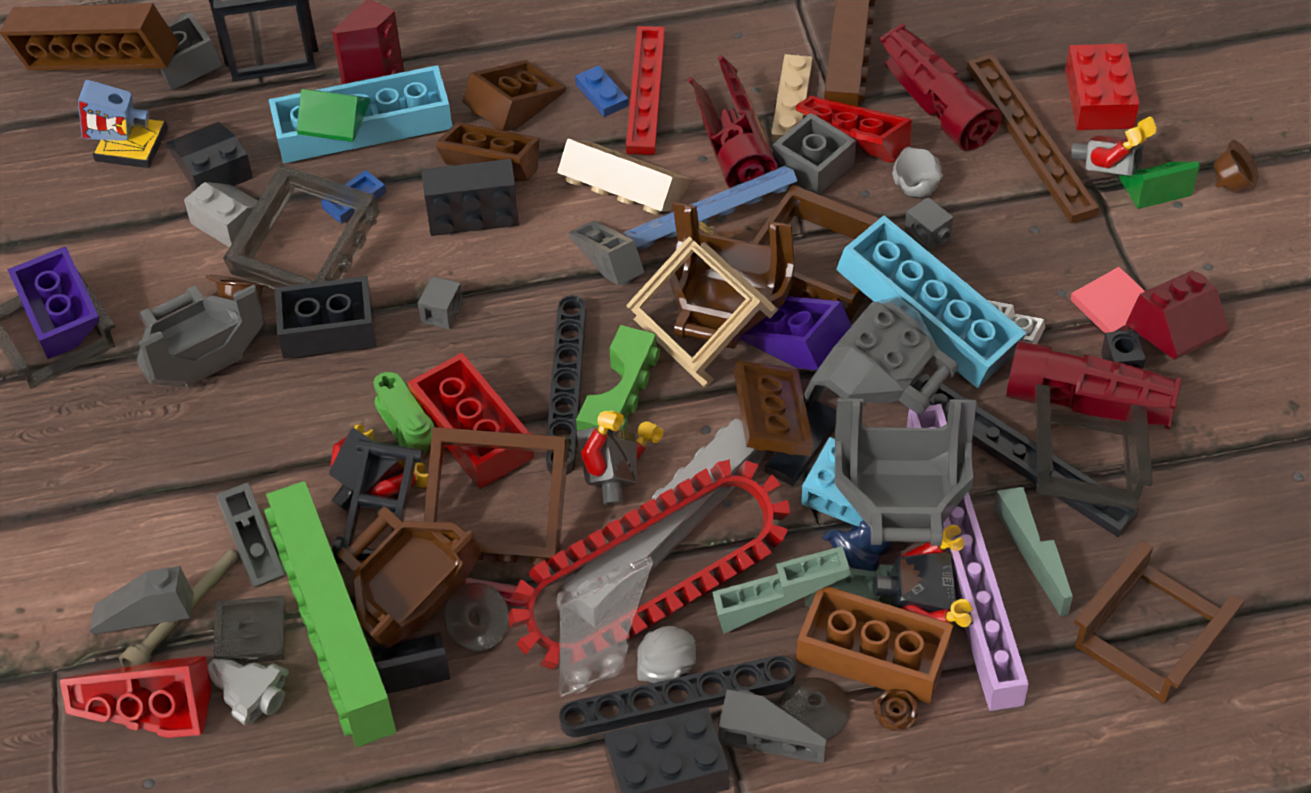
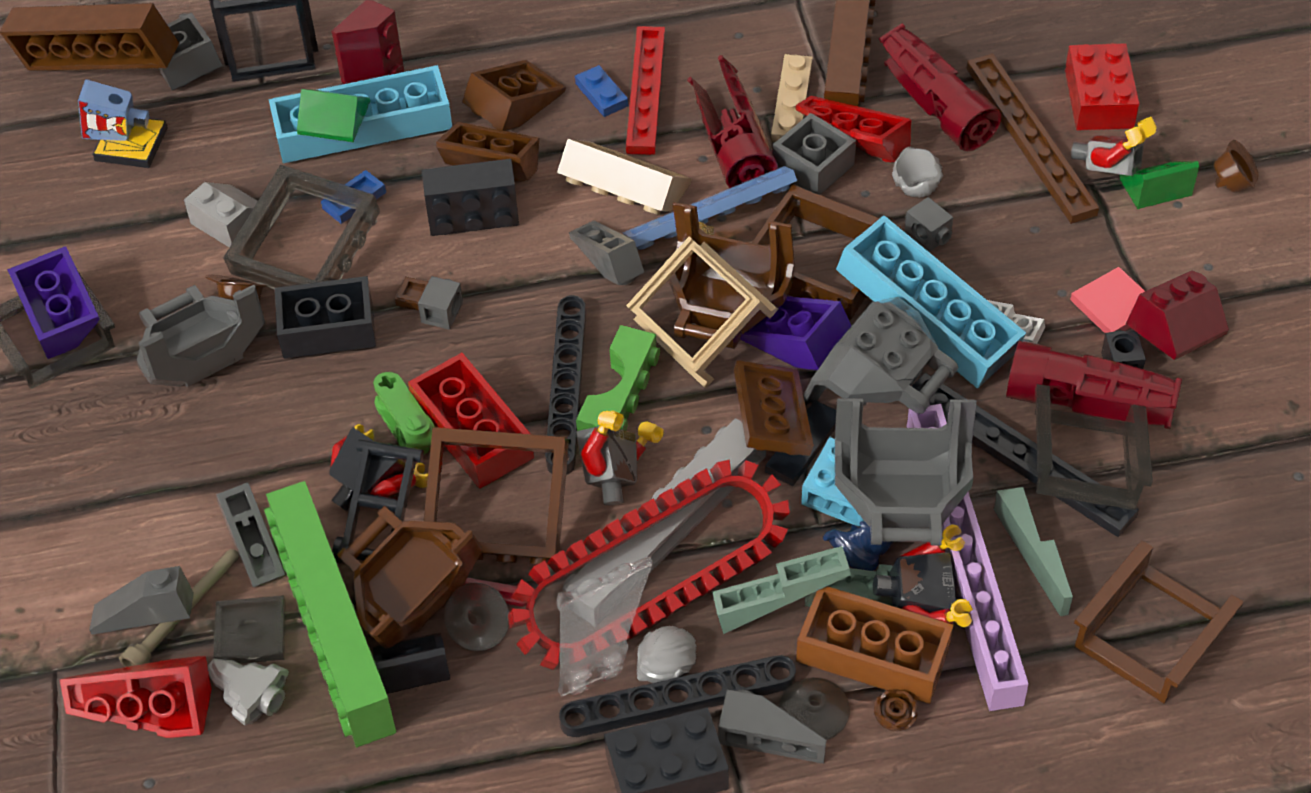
(211, 156): black slope -> none
(410, 293): none -> reddish brown tile

